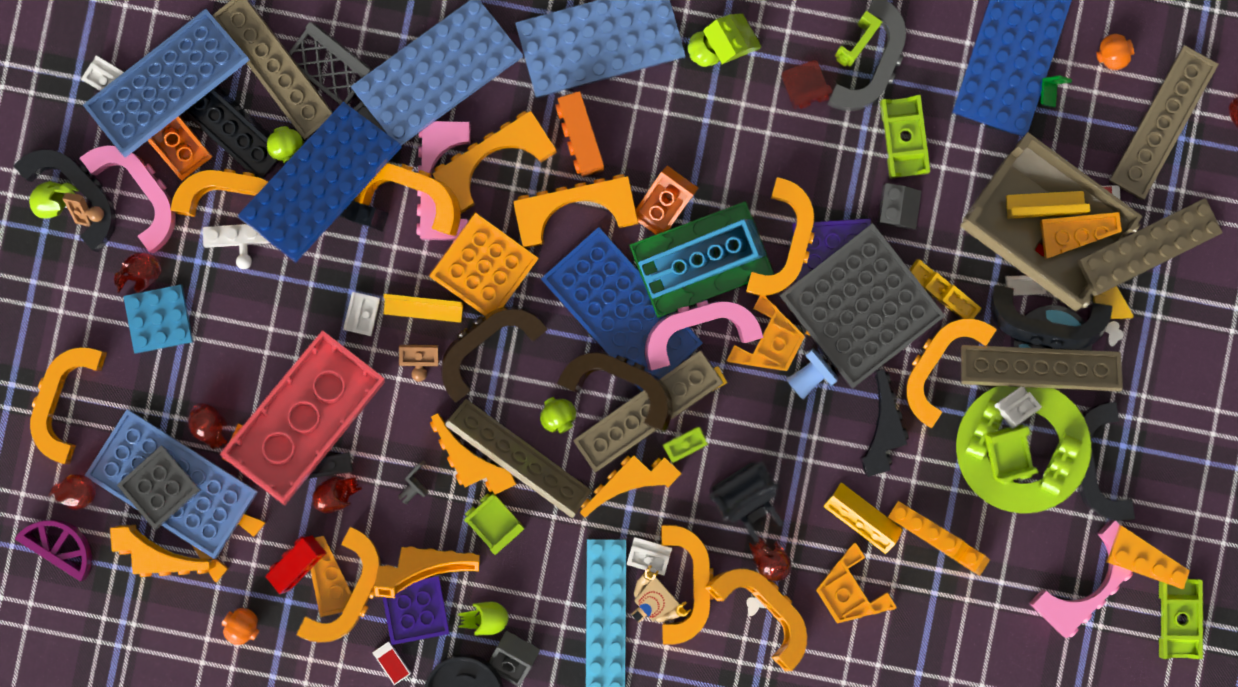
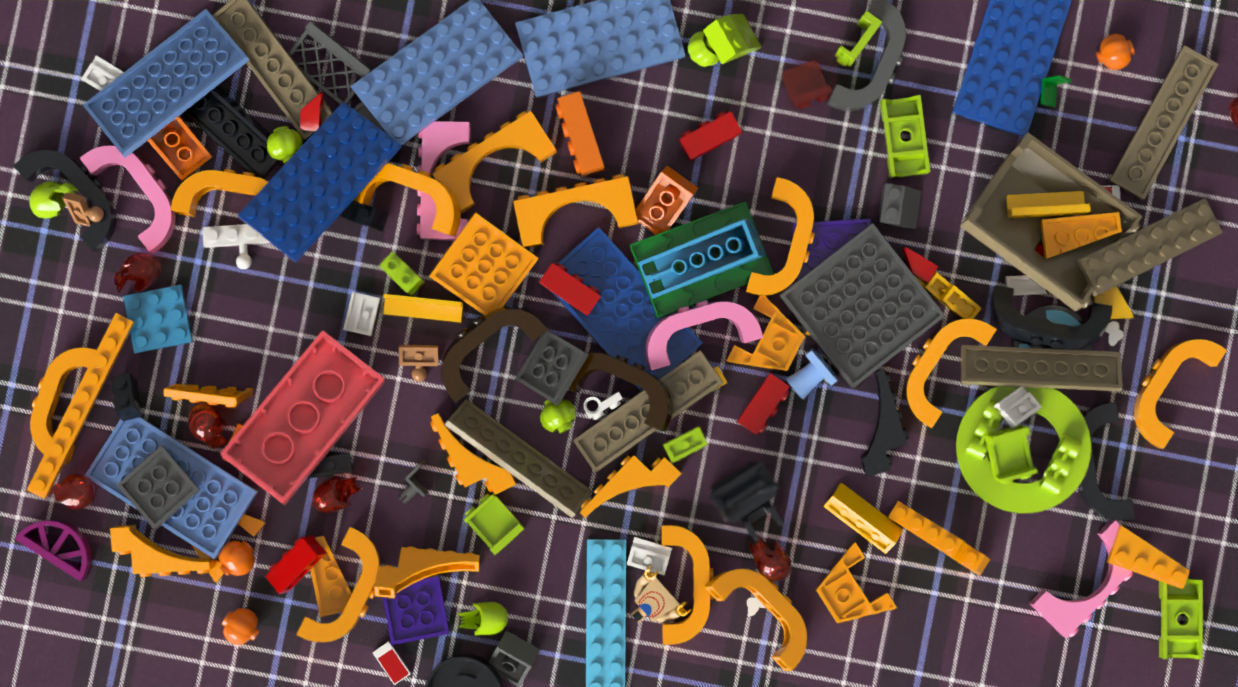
(80, 406): none -> light orange plate
(126, 396): none -> black piece
(209, 394): none -> light orange wing
(236, 558): none -> orange plant
(311, 114): none -> red slope
(402, 274): none -> lime panel
(551, 367): none -> dark grey plate
(570, 288): none -> red brick
(612, 402): none -> white plate
(710, 135): none -> red brick
(763, 404): none -> red brick
(919, 265): none -> red slope
(1156, 382): none -> light orange arch

